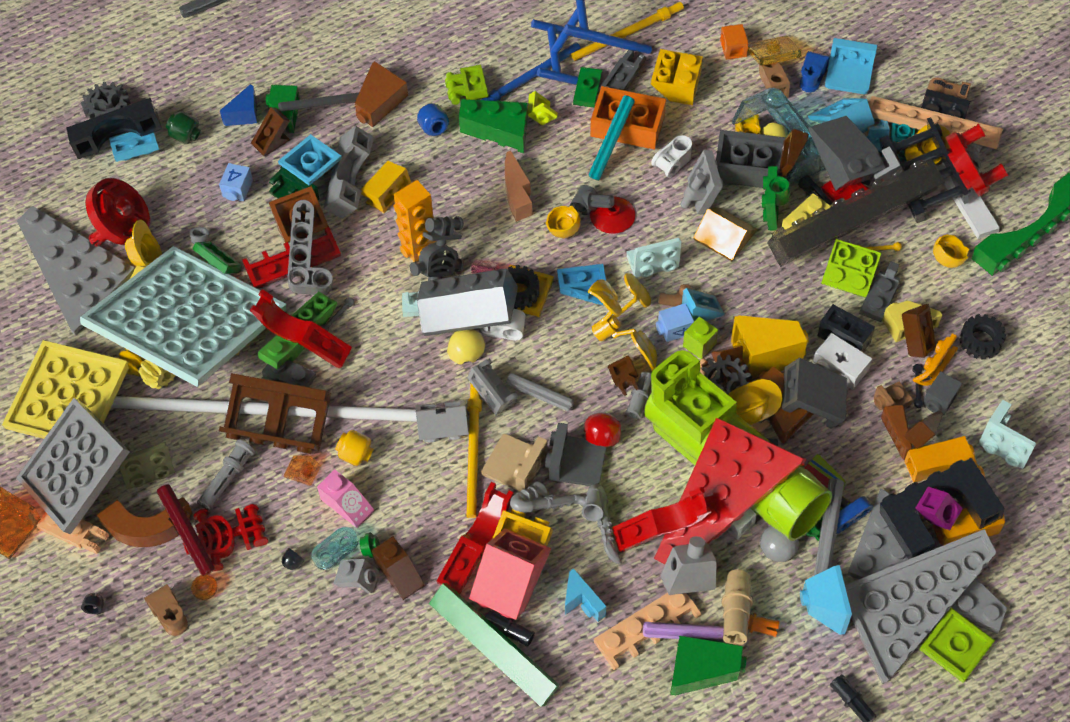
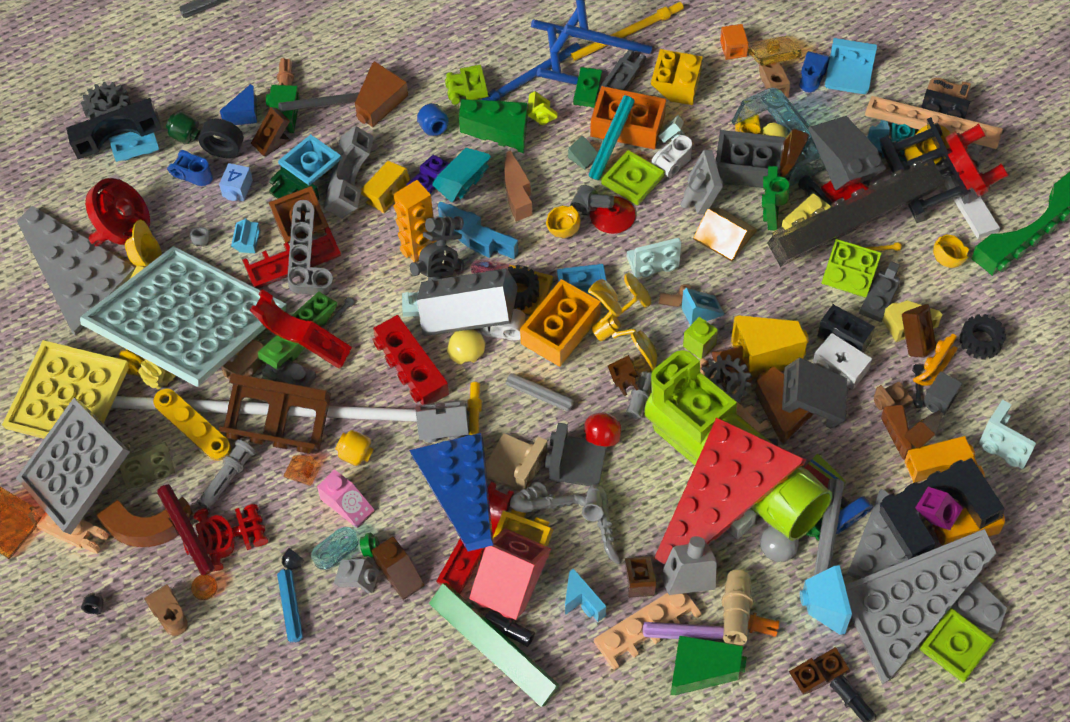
(191, 169): none -> blue piece
(192, 424): none -> yellow plate
(217, 257): green plate -> none
(223, 129): none -> black tyre
(246, 236): none -> medium azure piece
(246, 362): none -> medium nougat leg
(285, 73): none -> nougat axle
(290, 605): none -> dark azure axle
(396, 332): none -> red brick
(429, 171): none -> dark purple slope
(460, 484): none -> blue wing
(462, 174): none -> teal slope
(479, 238): none -> dark azure slope
(491, 387): light grey hinge -> none
(560, 322): none -> light orange brick
(582, 153): none -> sand green slope
(632, 177): none -> lime plate
(640, 577): none -> reddish brown slope
(661, 521): red piece -> none
(672, 129): none -> light aqua tile
(674, 322): light blue brick -> none
(757, 400): yellow piece -> none
(819, 672): none -> reddish brown slope
(854, 108): medium azure slope -> none
(891, 164): light grey panel -> none

